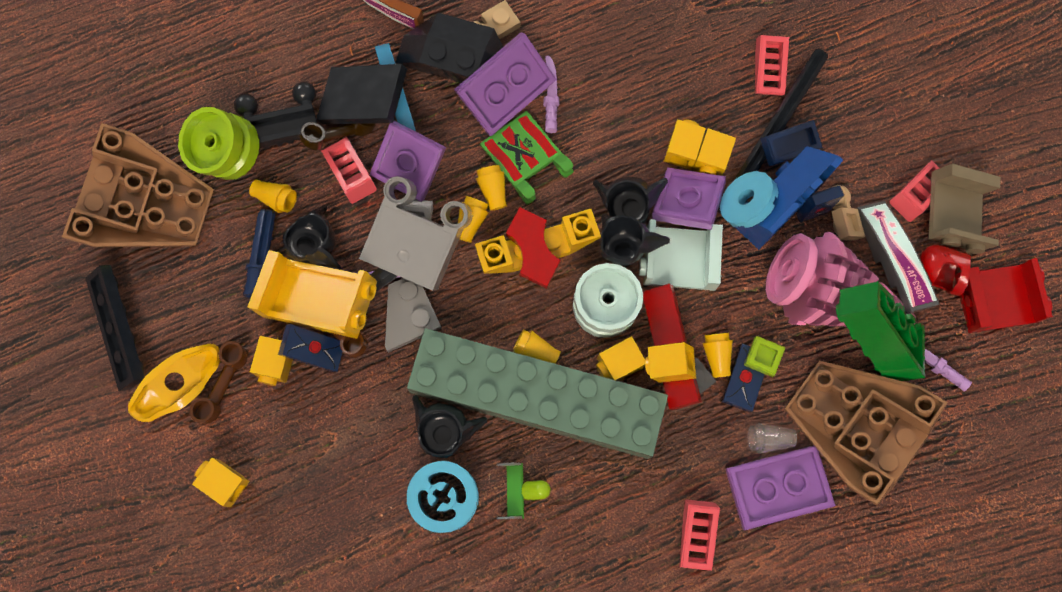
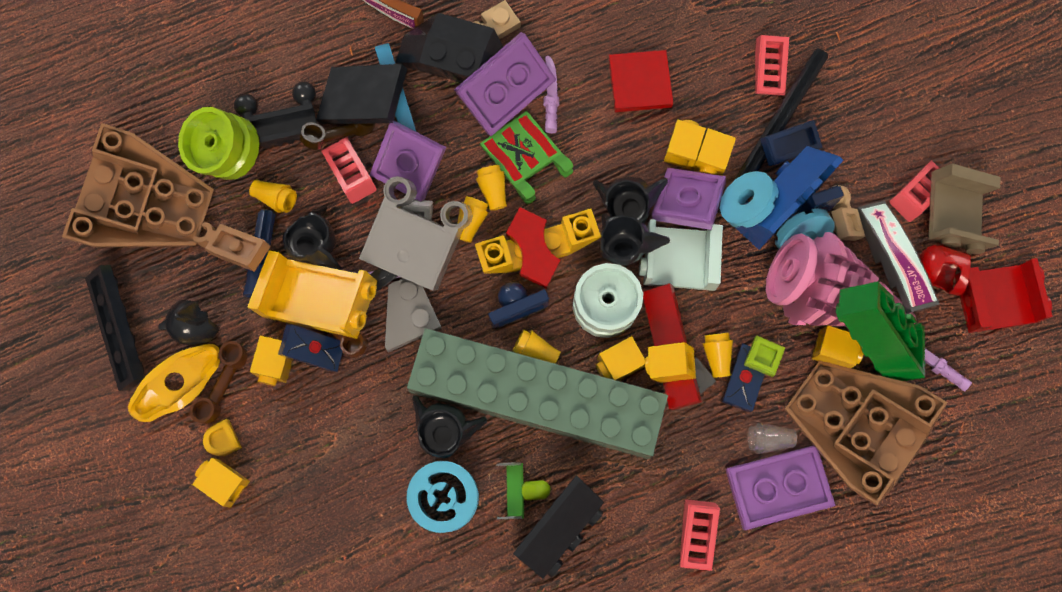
(189, 324): none -> black piece
(221, 439): none -> yellow tile
(233, 246): none -> medium nougat plate
(516, 304): none -> dark blue tile
(560, 528): none -> black slope
(640, 81): none -> red tile
(811, 225): none -> medium azure tile
(837, 348): none -> yellow brick

